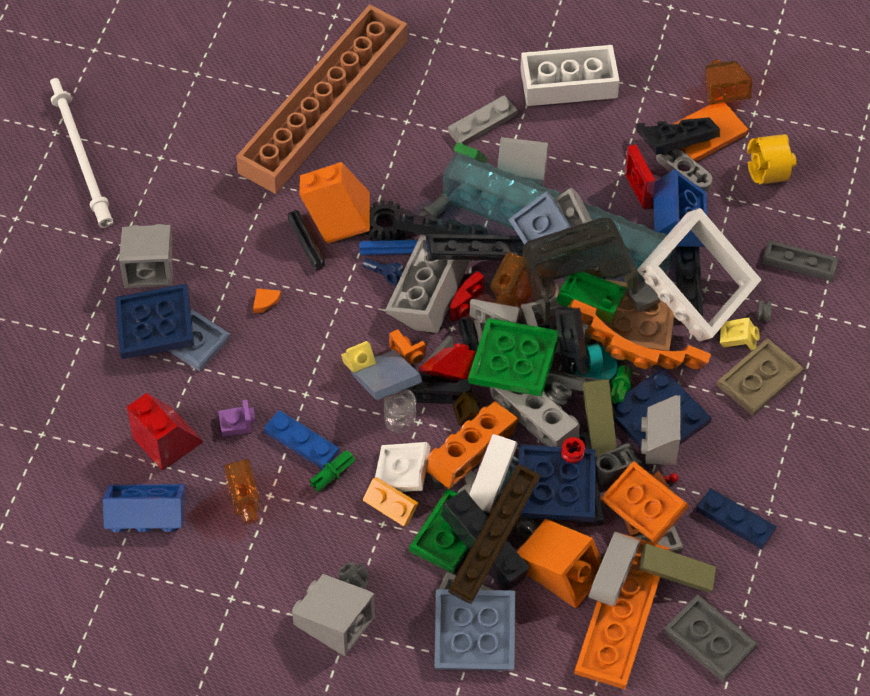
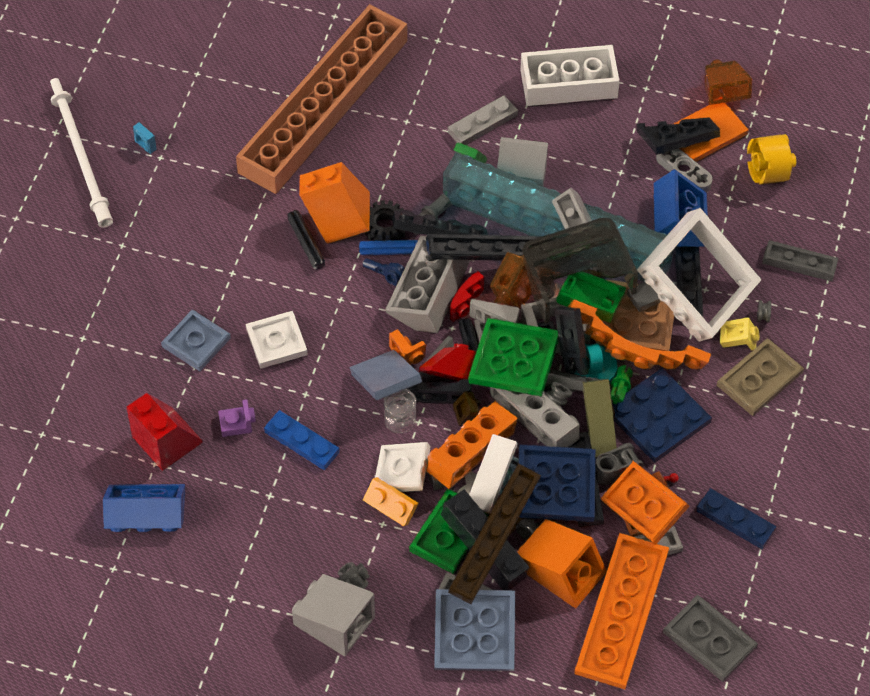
(144, 138): none -> dark azure tile
(146, 256): light grey slope -> none
(154, 321): dark blue plate -> none
(242, 490): clear orange torso -> none
(265, 299): orange tile -> none
(276, 339): none -> white plate
(332, 470): green axle -> none
(359, 357): light yellow bracket -> none
(539, 219): sand blue tile -> none
(569, 444): red bush -> none
(614, 569): light grey beam -> none
(639, 177): red tile -> none
(662, 432): light grey slope -> none
(677, 568): olive tile -> none

